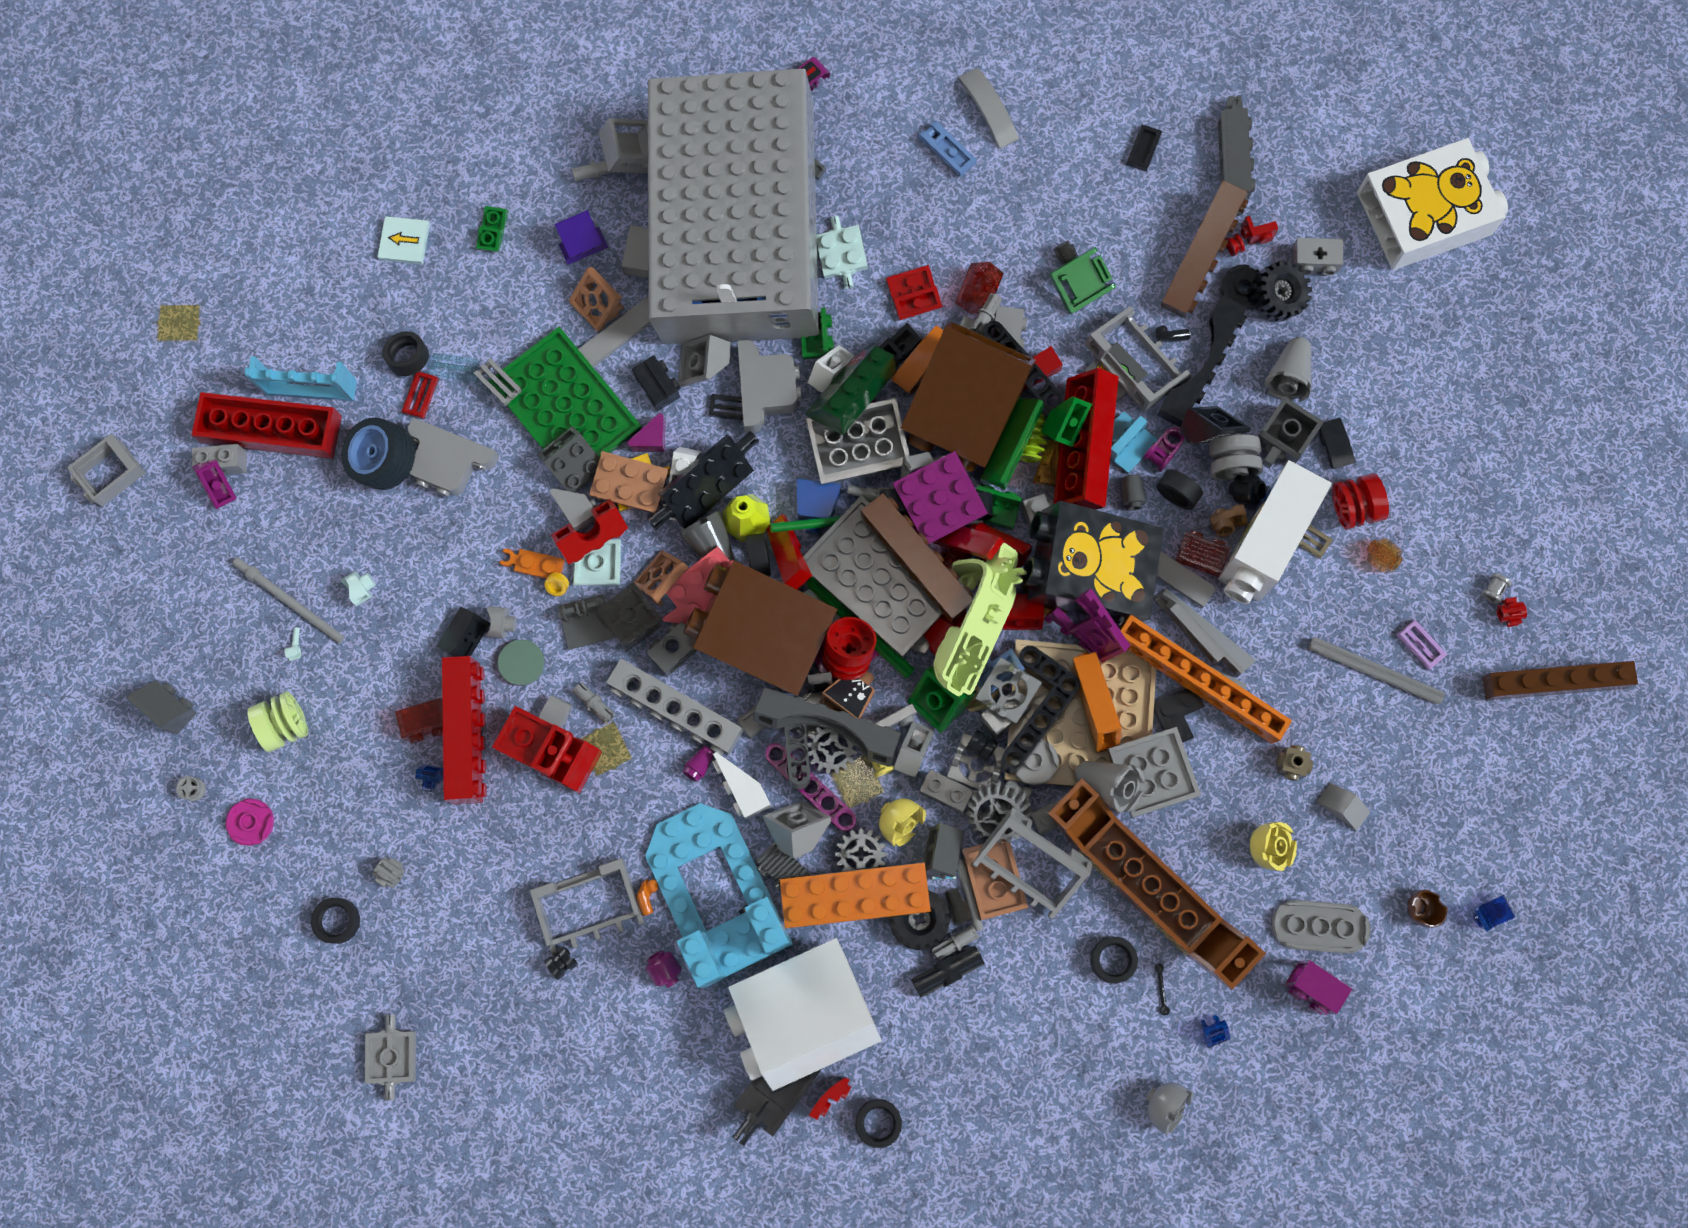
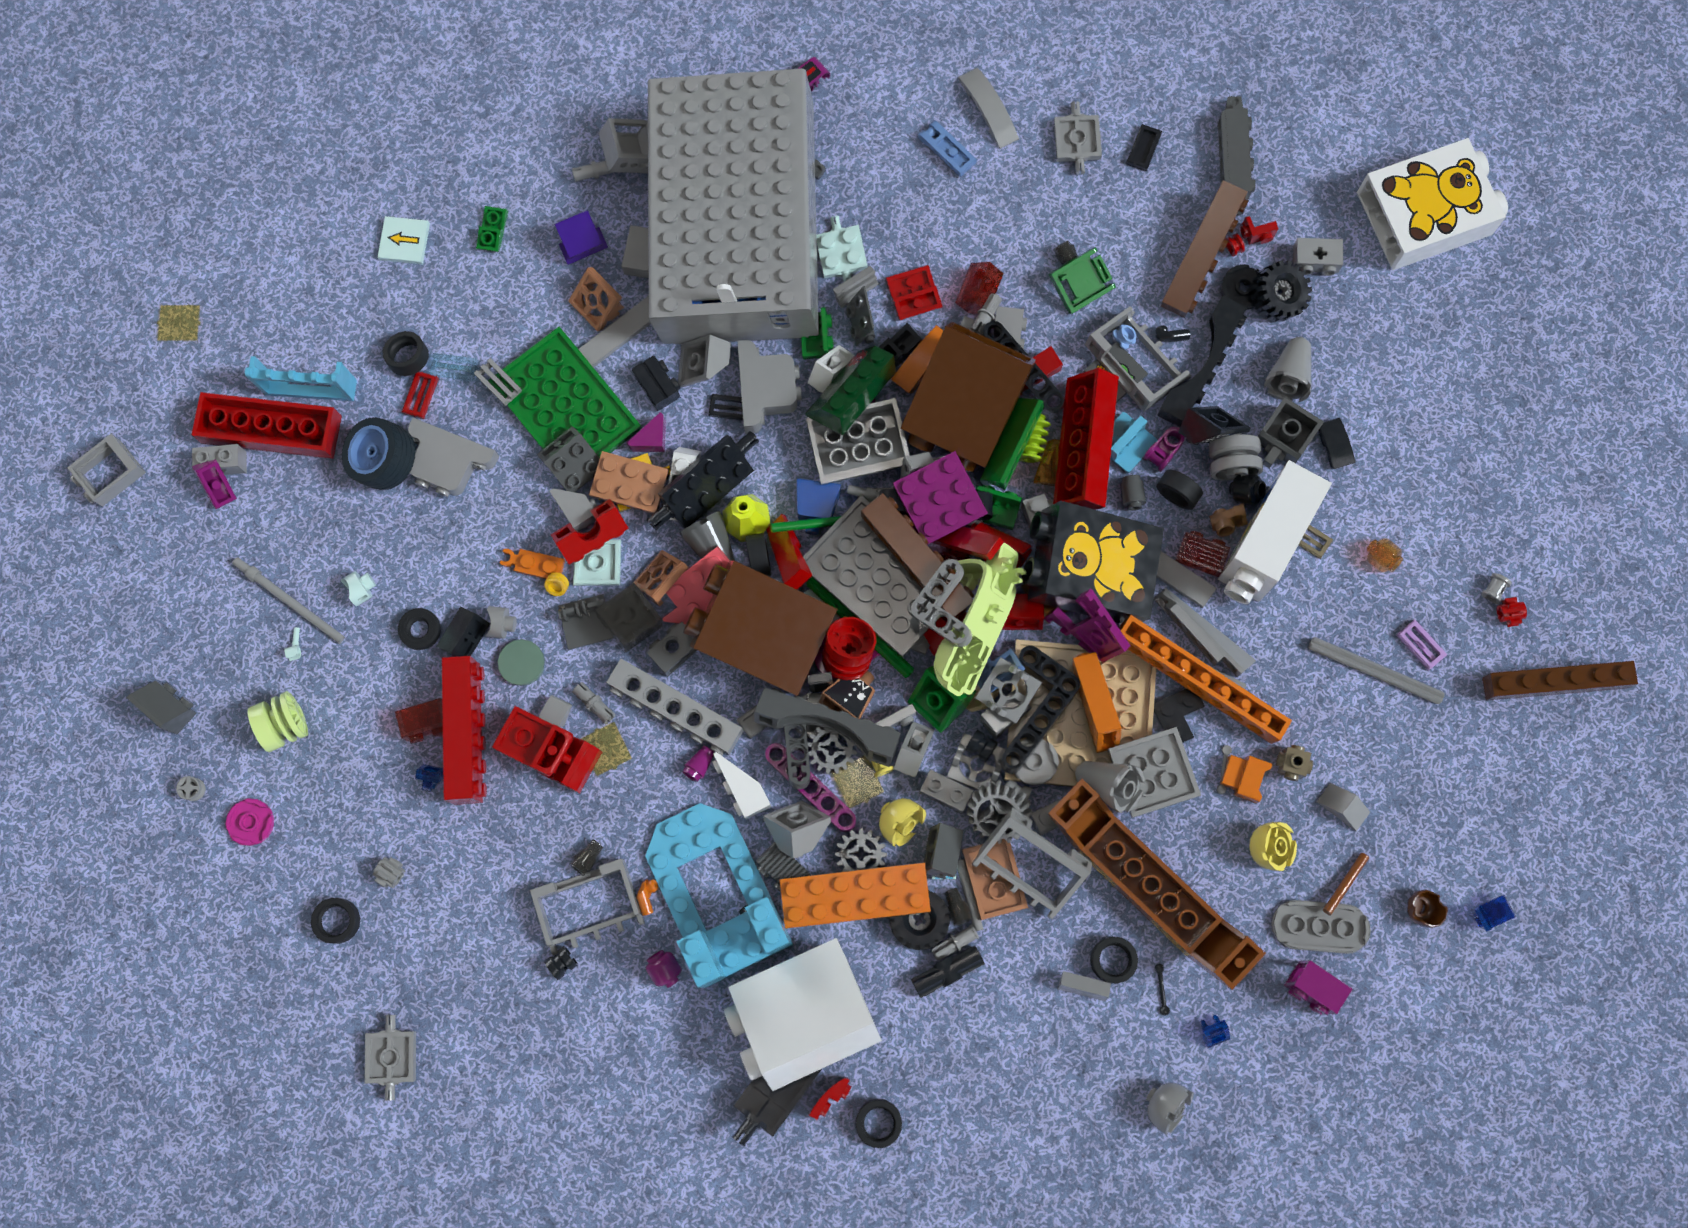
(429, 638): none -> black tyre
(586, 857): none -> clear smoke cone
(849, 288): none -> light grey tile
(861, 318): none -> dark grey hinge
(934, 610): none -> light grey beam
(1066, 420): green slope -> none
(1077, 138): none -> light grey plate
(1084, 986): none -> light grey slope
(1125, 336): none -> light blue plate
(1226, 751): none -> light grey hinge
(1245, 776): none -> orange piece
(1345, 884): none -> dark orange bar
(1360, 501): red wheel -> none

